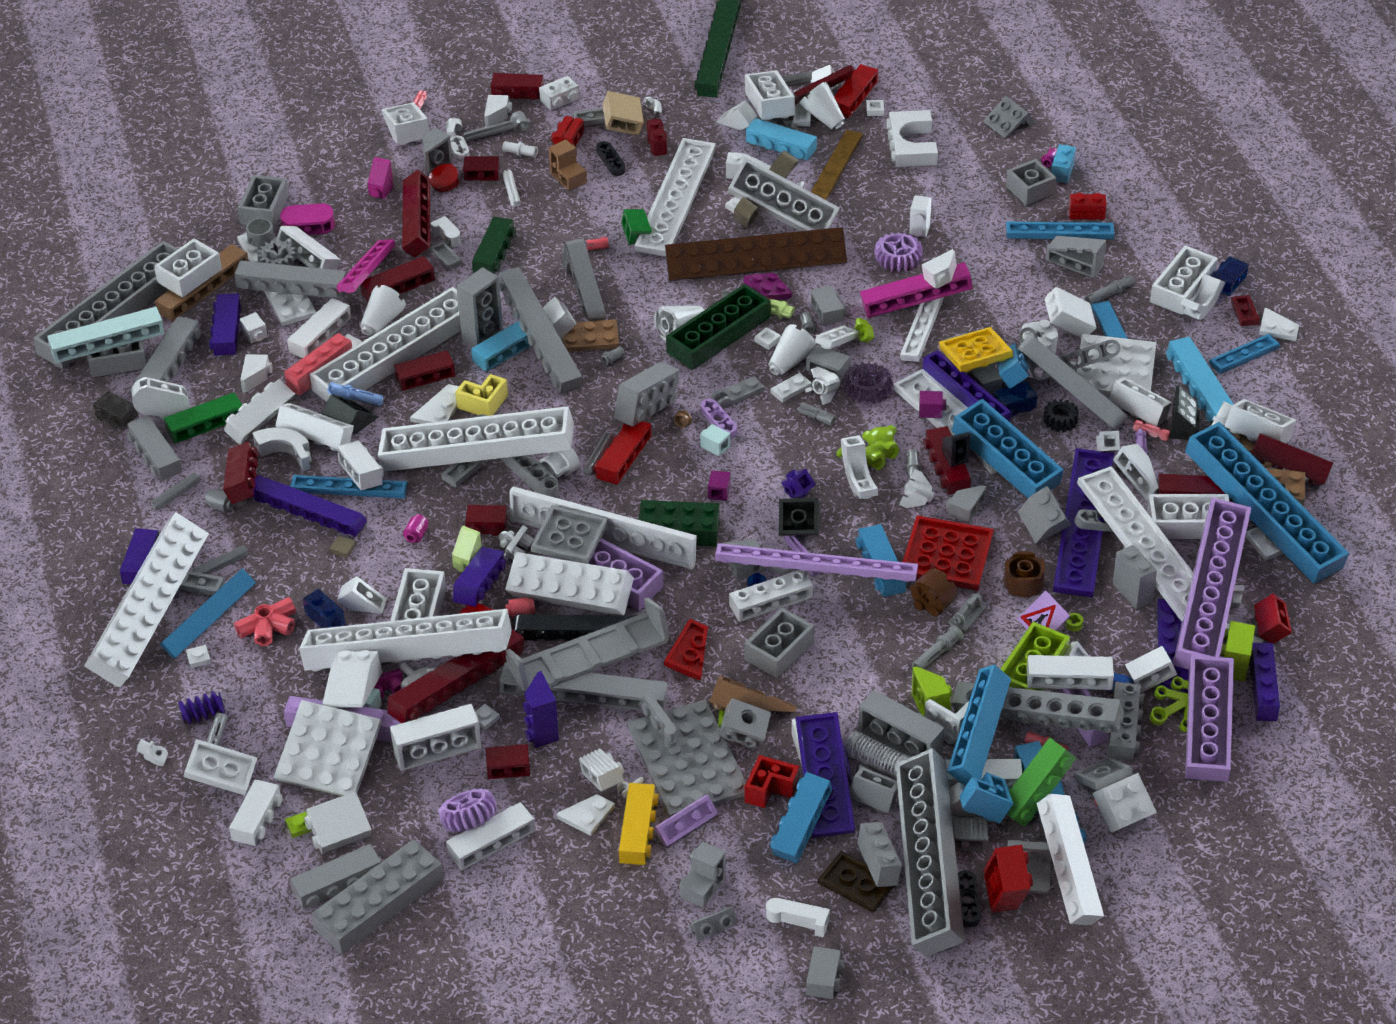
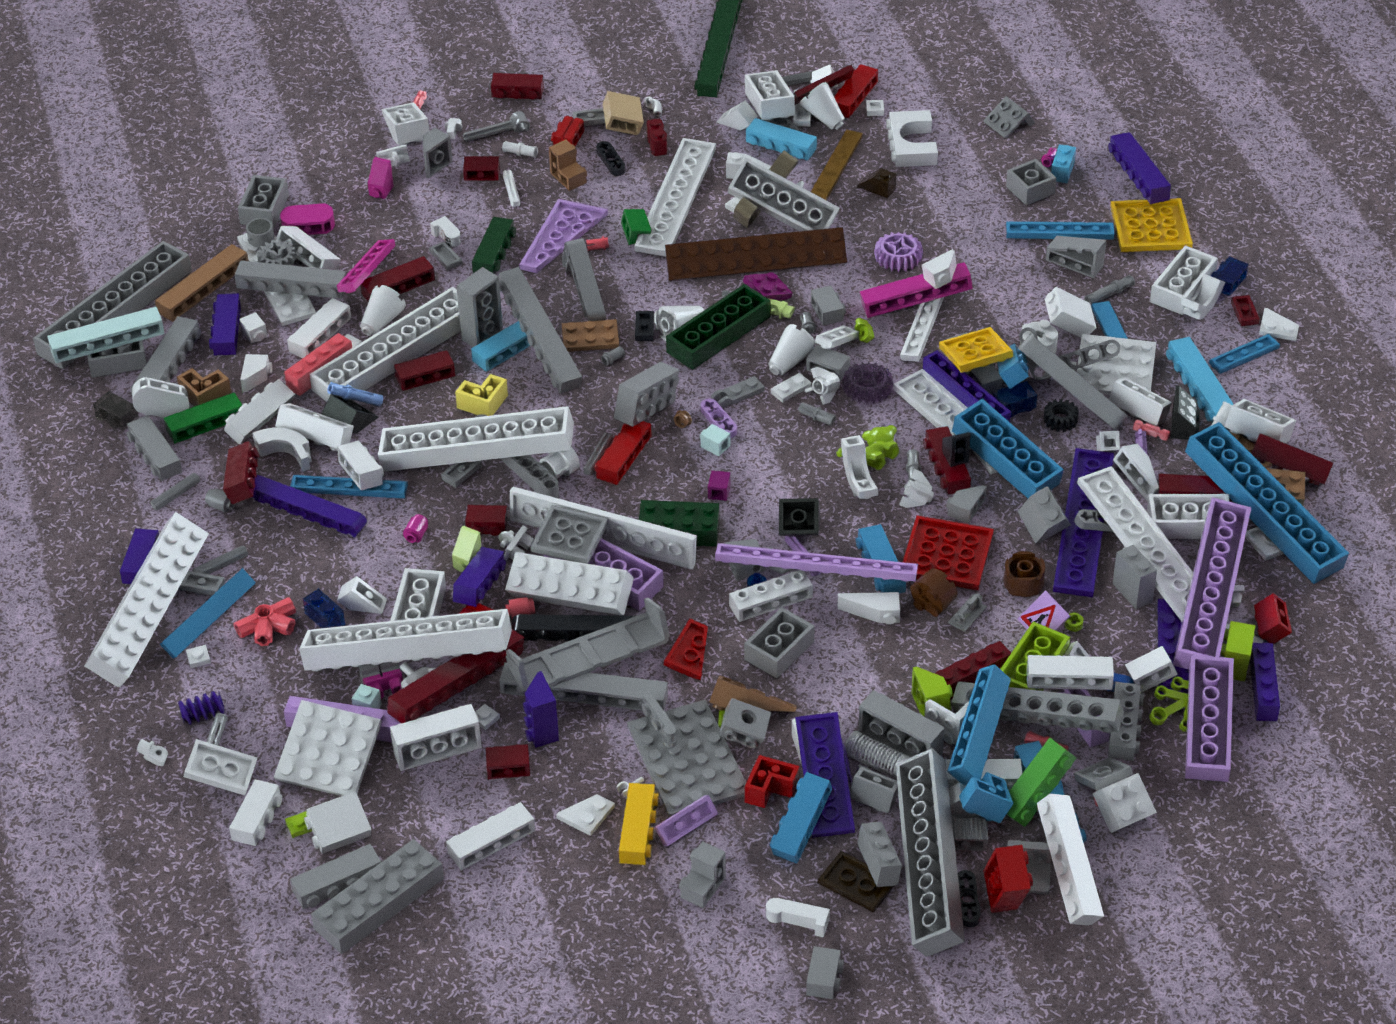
(188, 267): white brick -> none
(204, 388): none -> medium nougat brick
(342, 546): dark tan tile -> none
(352, 678): white slope -> none
(397, 155): none -> white hips
(416, 214): dark red brick -> none
(438, 408): white wing -> none
(444, 178): red piece -> none
(461, 147): white beam -> none
(467, 810): lavender gear -> none
(497, 109): white slope -> none
(559, 93): white brick -> none
(559, 316): white brick -> none
(564, 223): none -> lavender wing
(601, 769): white brick -> none
(644, 326): none -> black plate
(714, 923): light grey hinge -> none
(767, 338): white plate -> none
(798, 483): dark purple brick -> none
(872, 606): none -> white slope
(879, 182): none -> dark brown slope
(920, 216): white brick -> none
(931, 404): magenta brick -> none
(943, 643): light grey pin -> none
(968, 668): none -> dark red brick
(1087, 206): red brick -> none
(1139, 168): none -> dark purple brick
(1150, 226): none -> yellow plate

